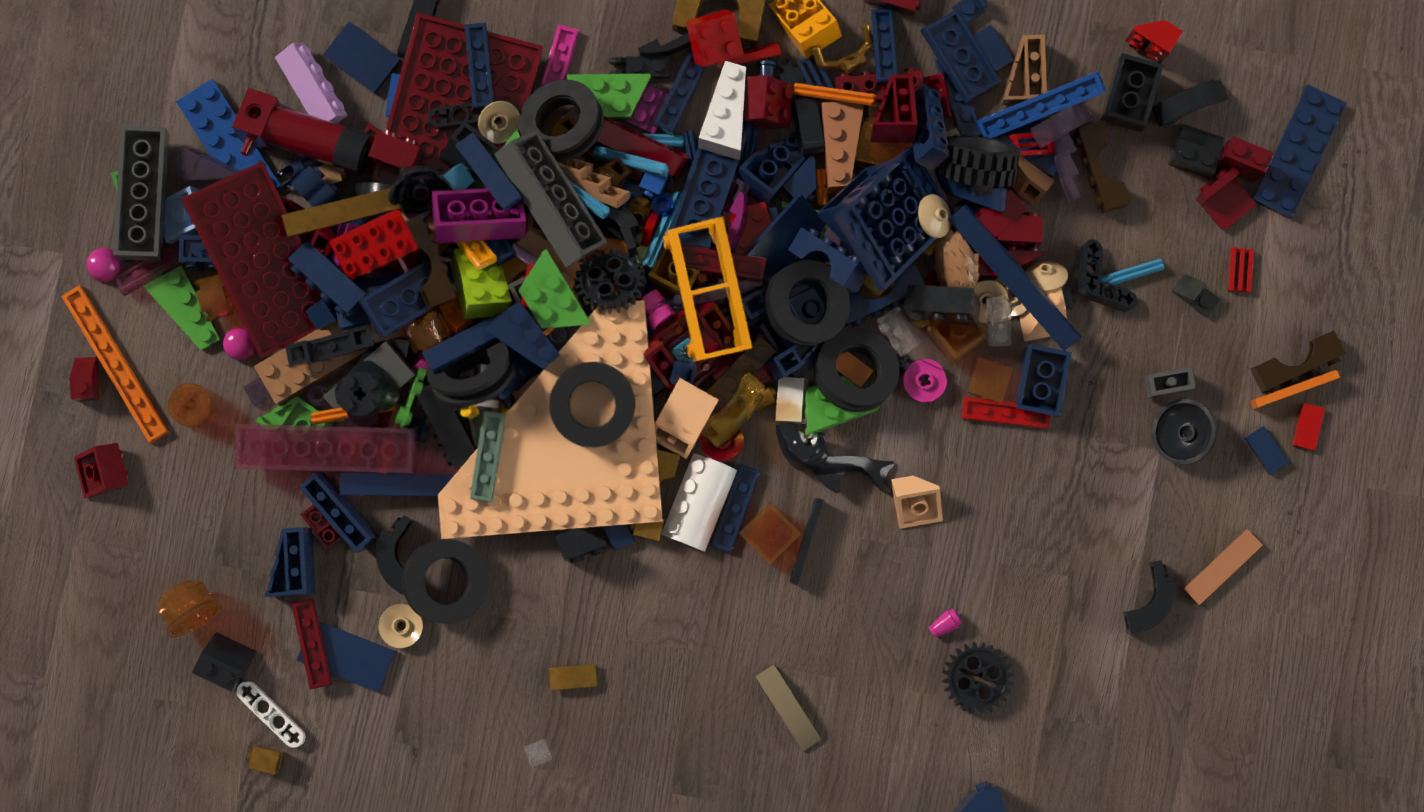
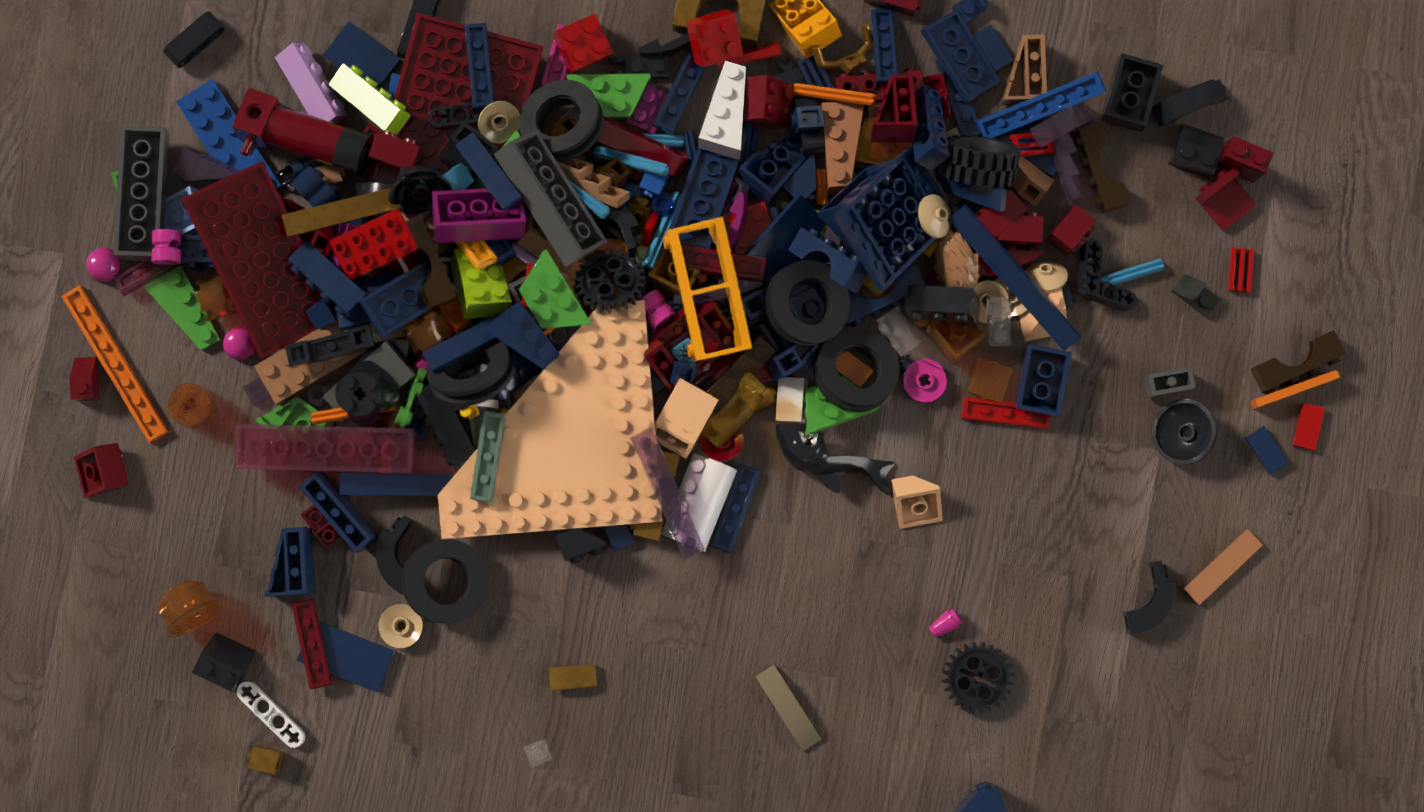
(166, 247): none -> dark pink wheel
(193, 39): none -> black beam
(369, 99): none -> brick
(572, 429): black tyre -> none
(582, 43): none -> red brick
(667, 493): none -> plate
(767, 67): dark blue bush -> none
(769, 533): clear orange brick -> none
(806, 541): black tile -> none
(807, 118): none -> dark blue bracket
(1069, 232): none -> dark red brick
(1154, 39): red slope -> none
(1299, 151): dark blue plate -> none

